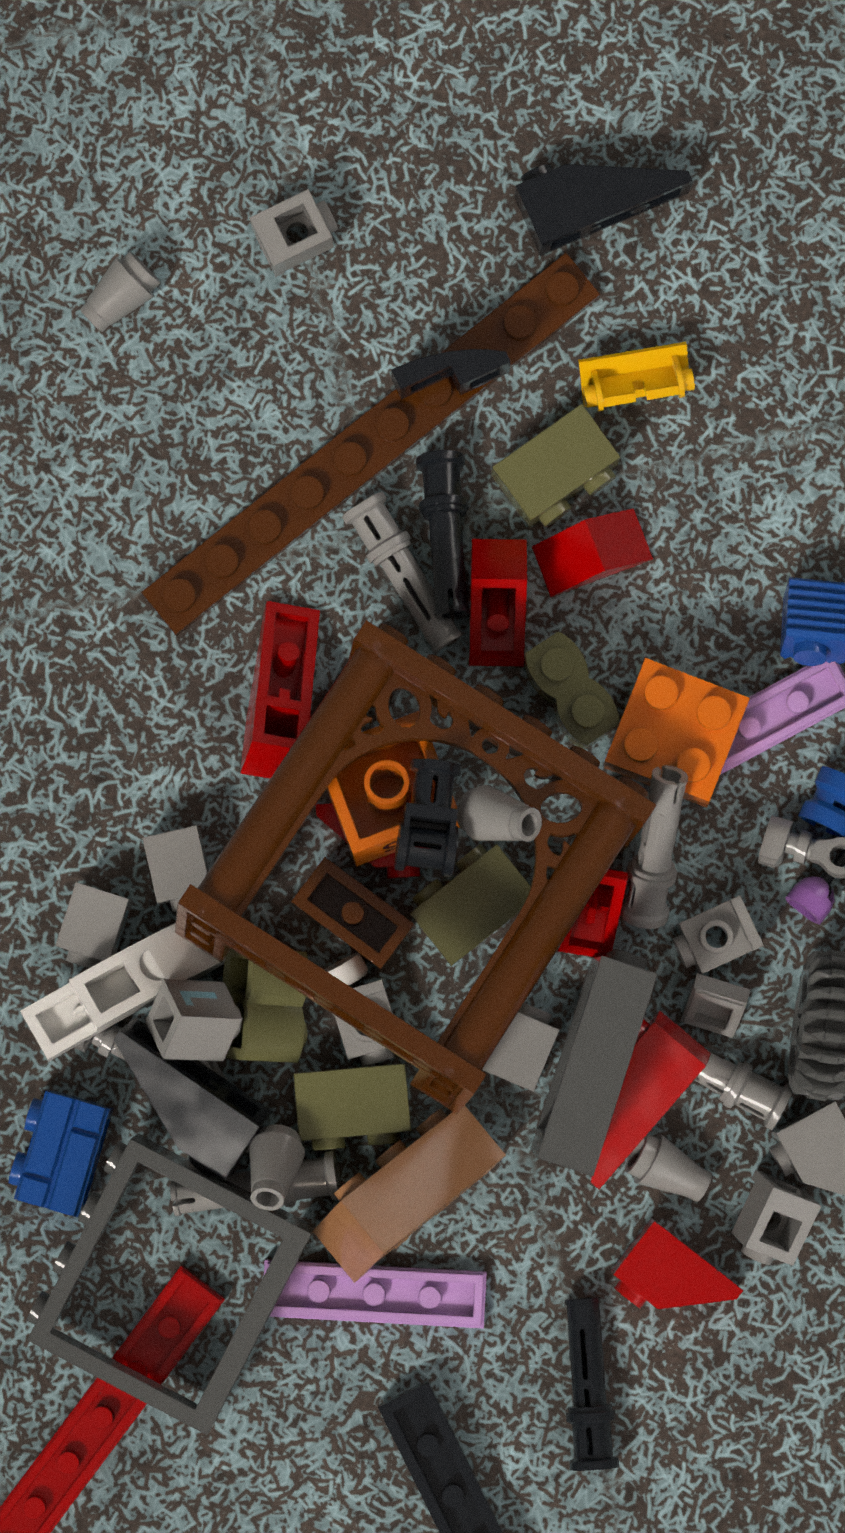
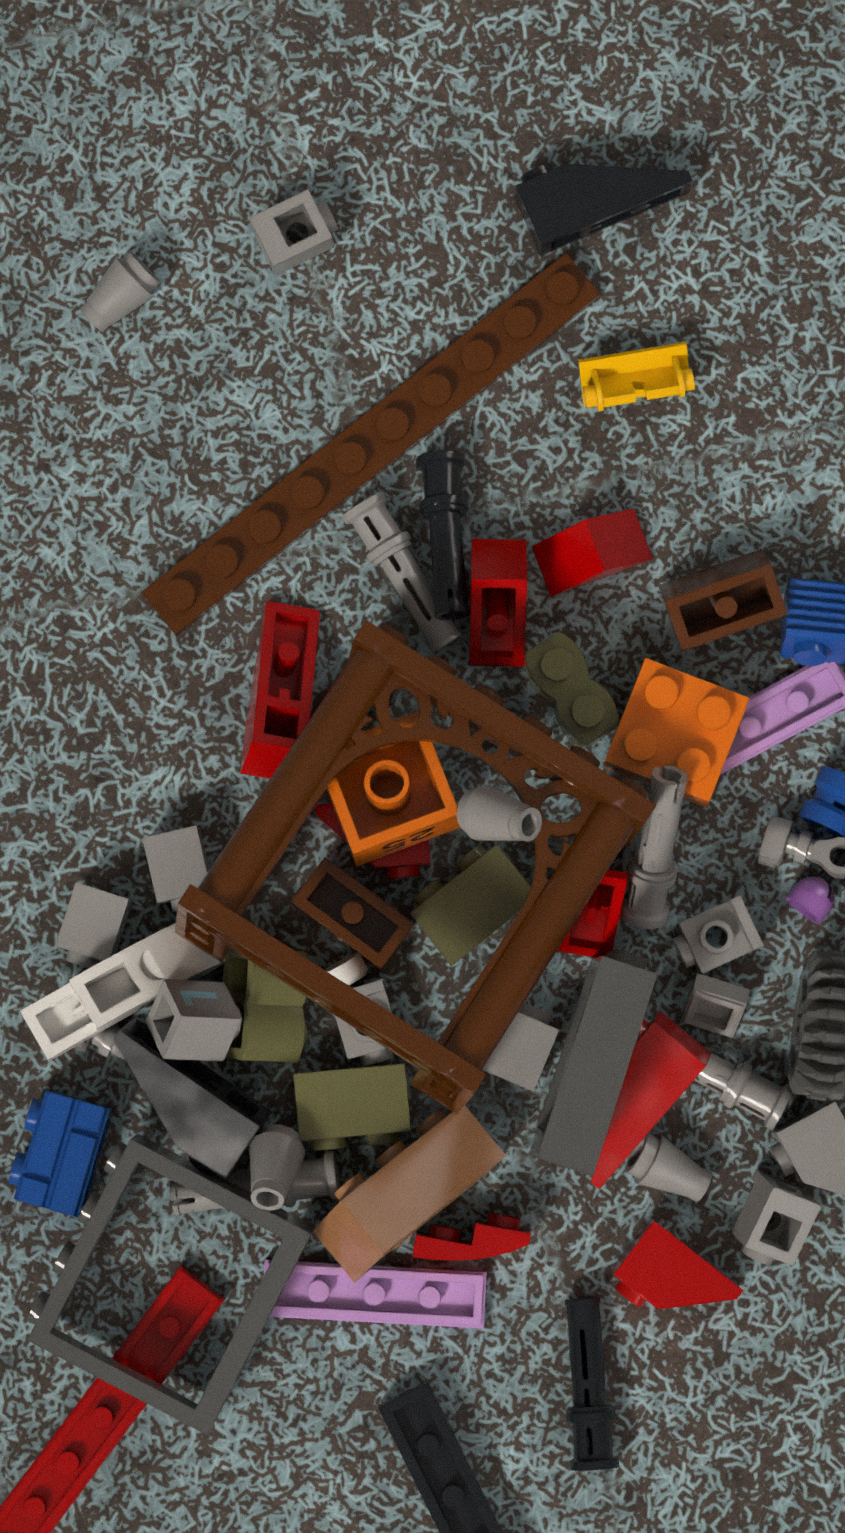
(429, 823): black connector -> none
(466, 367): black slope -> none
(489, 1239): none -> red slope
(557, 467): olive brick -> none
(722, 599): none -> reddish brown brick

